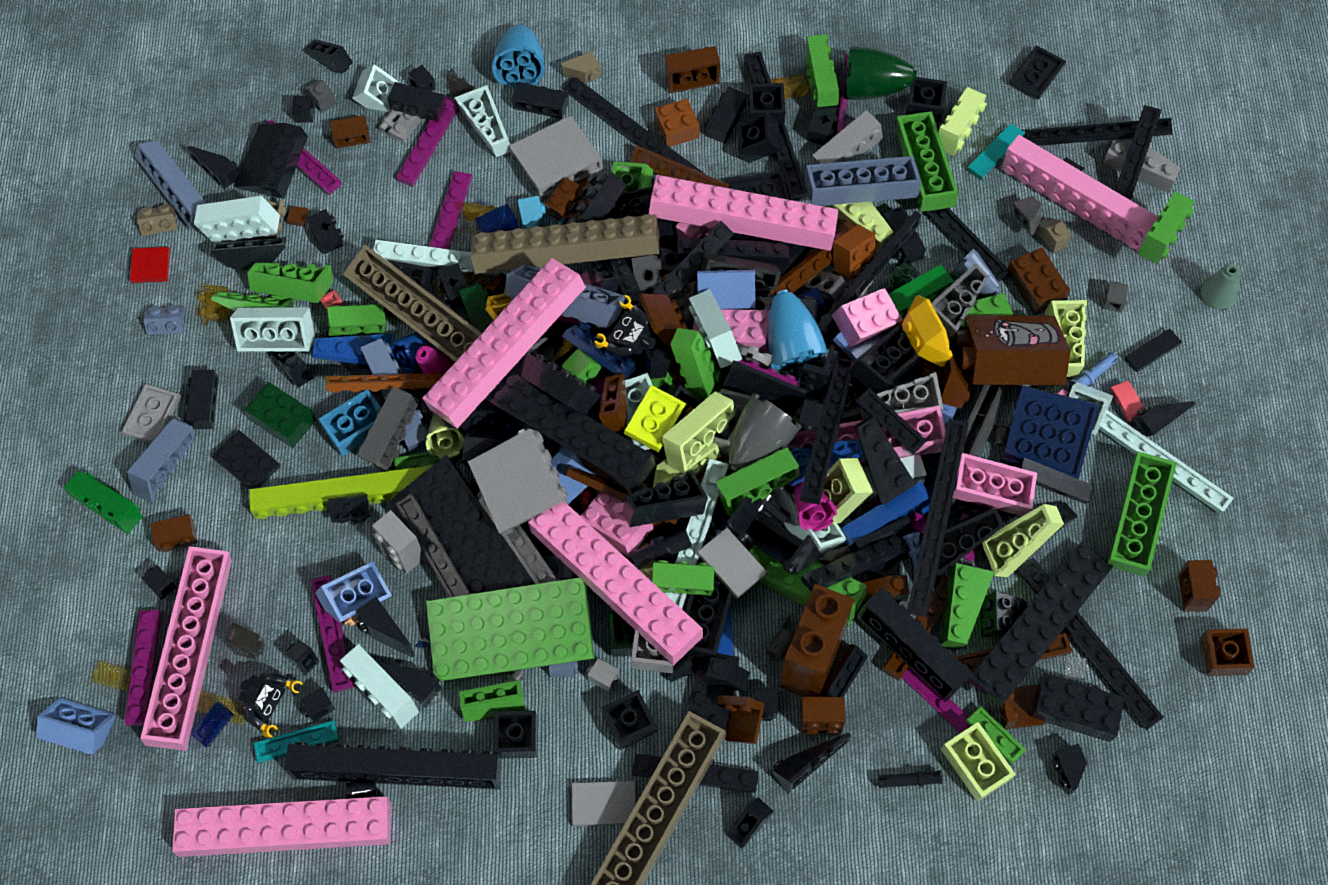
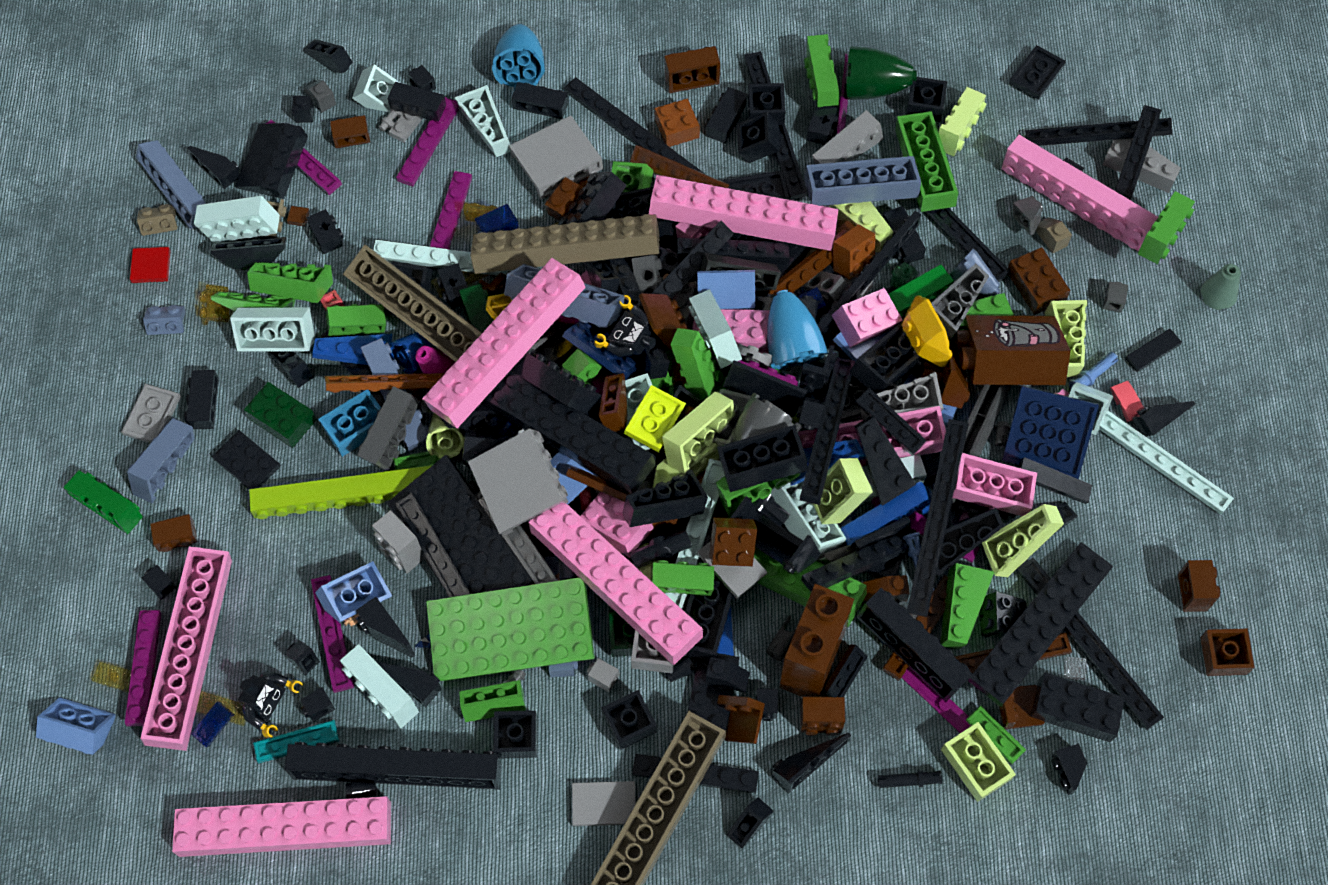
(244, 642): clear smoke slope -> none
(349, 508): black bracket -> none
(457, 86): clear smoke plate -> none
(531, 211): medium azure slope -> none
(583, 67): dark tan slope -> none
(733, 542): none -> reddish brown brick
(762, 458): none -> black brick
(793, 85): clear yellow bracket -> none
(813, 515): dark pink cone -> none
(994, 152): teal tile -> none
(1141, 514): bright green brick -> none

